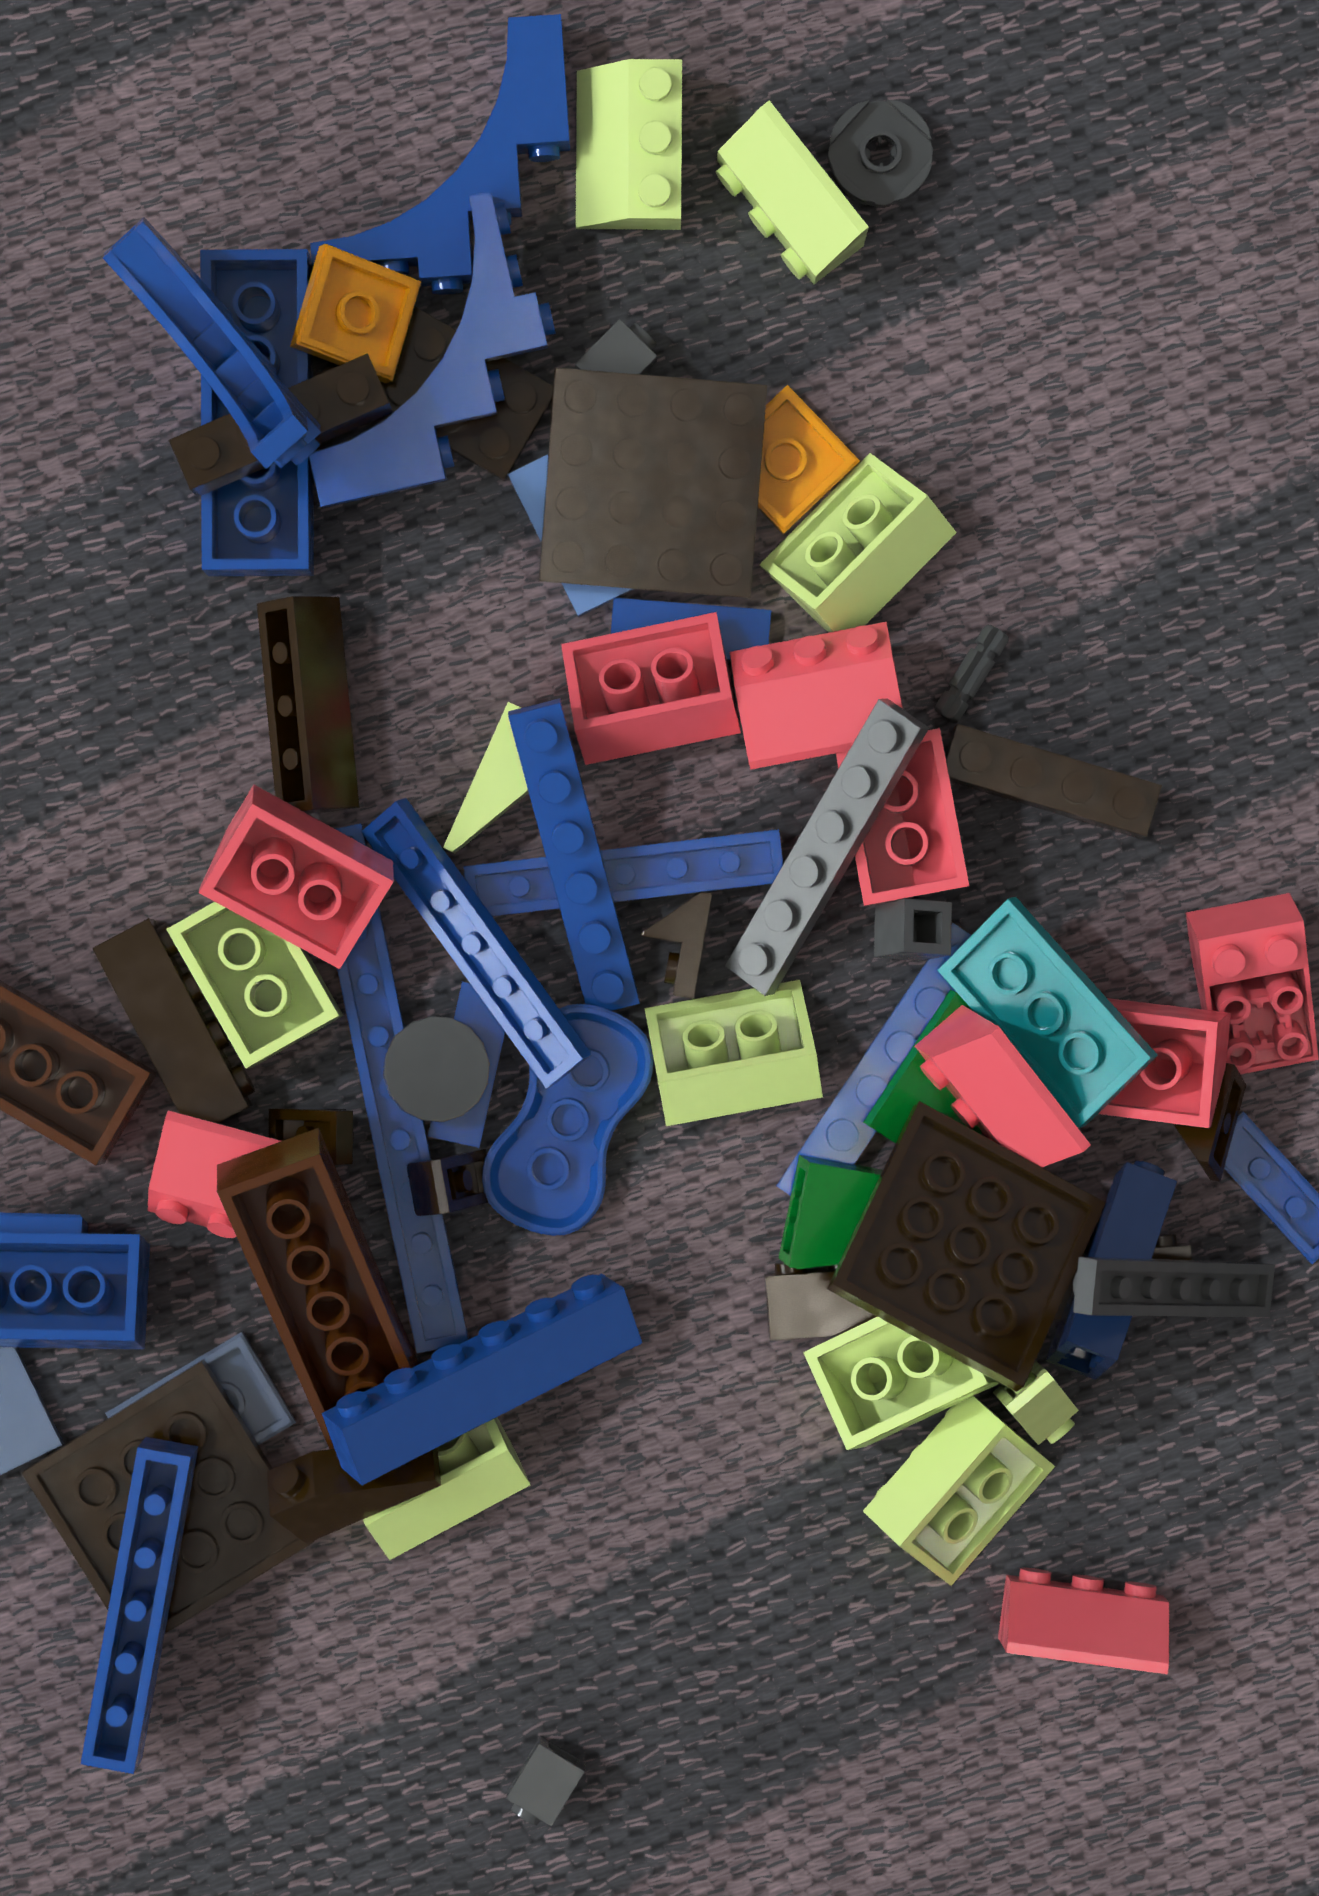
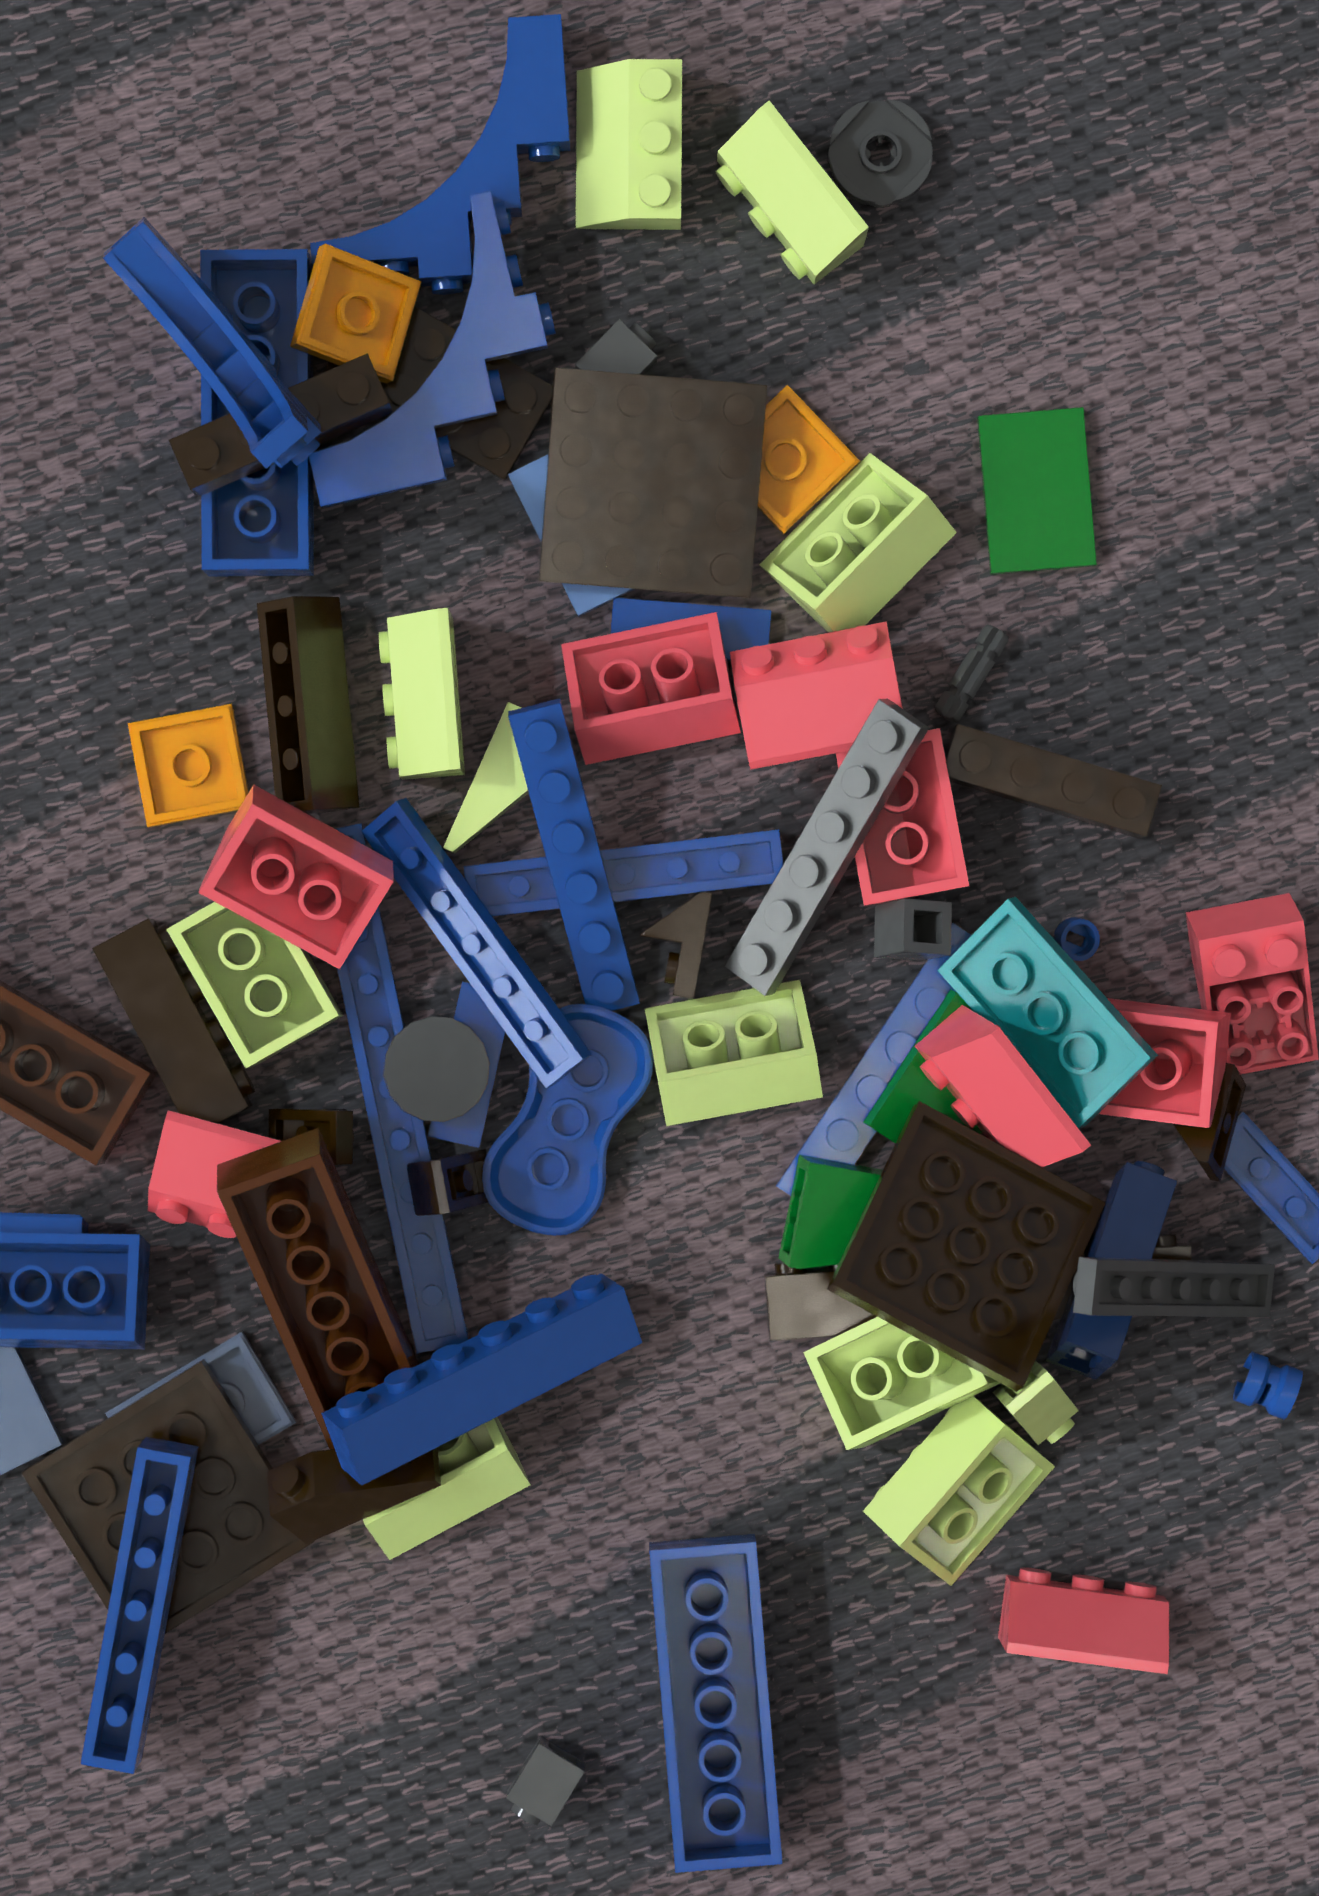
(189, 765): none -> light orange tile
(423, 695): none -> yellowish green slope
(715, 1703): none -> blue brick
(1036, 491): none -> green tile
(1080, 927): none -> blue hinge
(1269, 1386): none -> blue wheel

